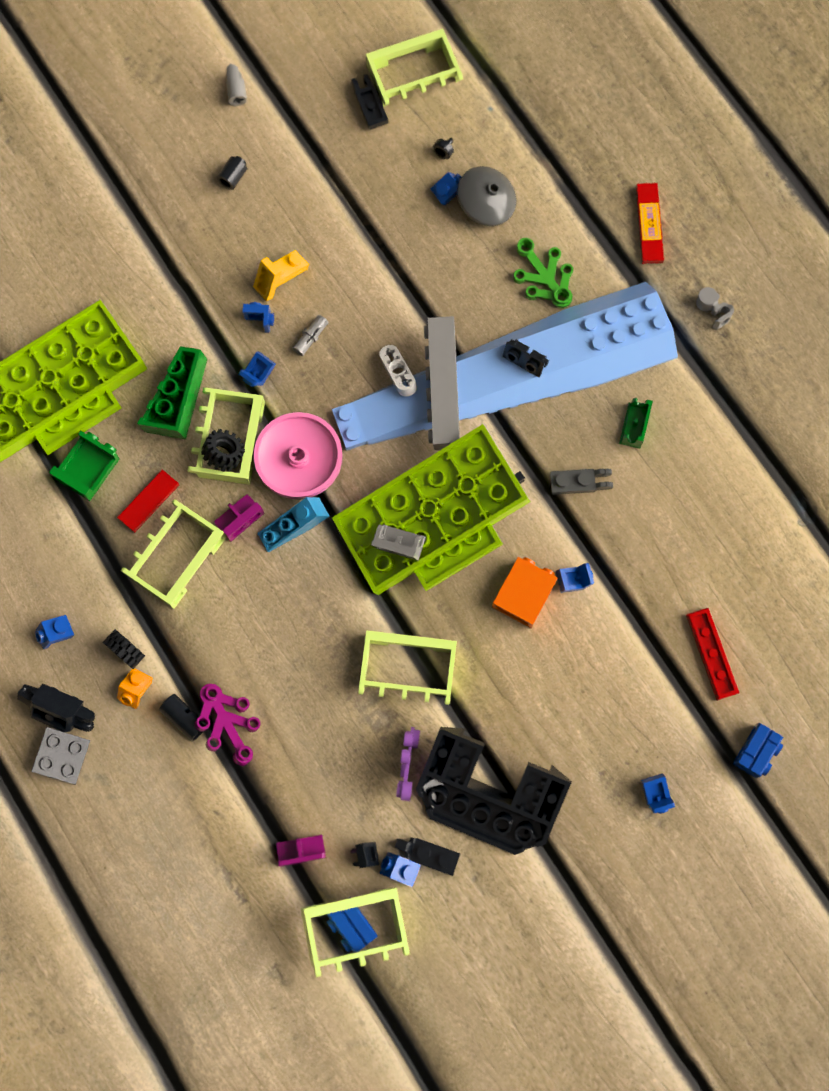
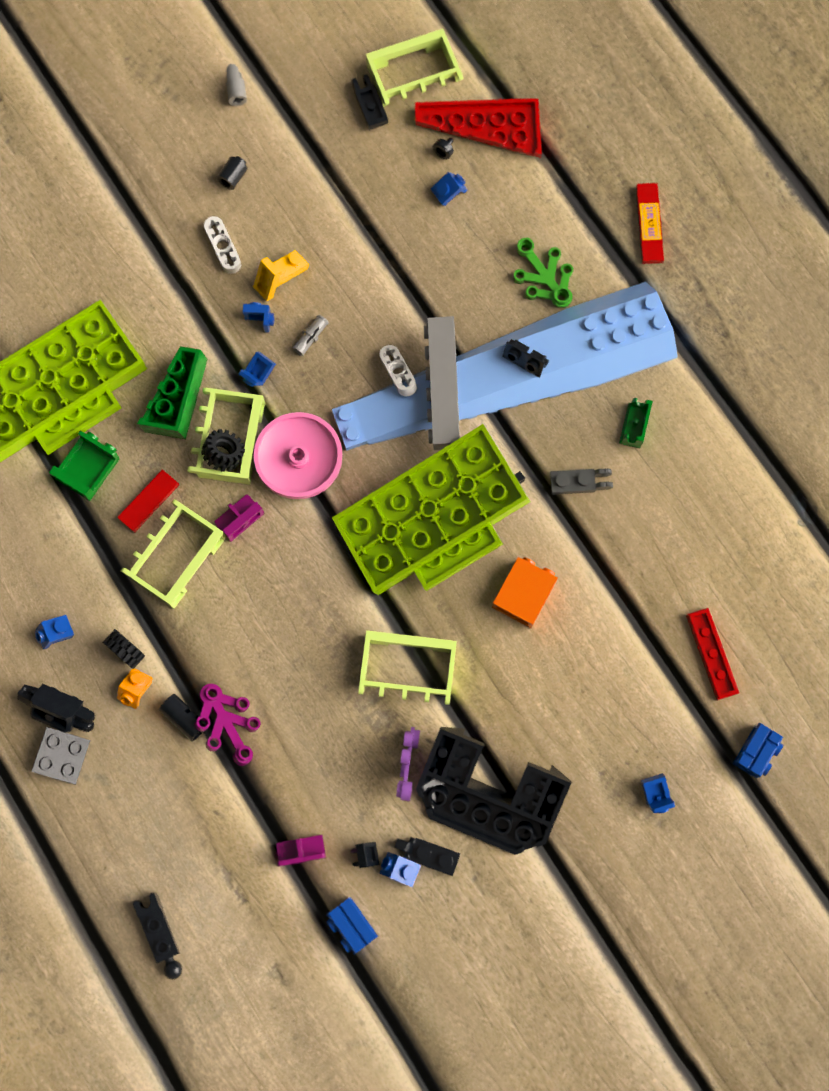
(159, 935): none -> black plate
(223, 236): none -> white beam
(293, 523): dark azure slope -> none
(372, 897): yellowish green hinge -> none
(398, 542): light grey hinge -> none
(482, 203): dark grey dish -> none
(499, 122): none -> red wing
(575, 578): blue bracket -> none
(708, 300): light grey leg -> none

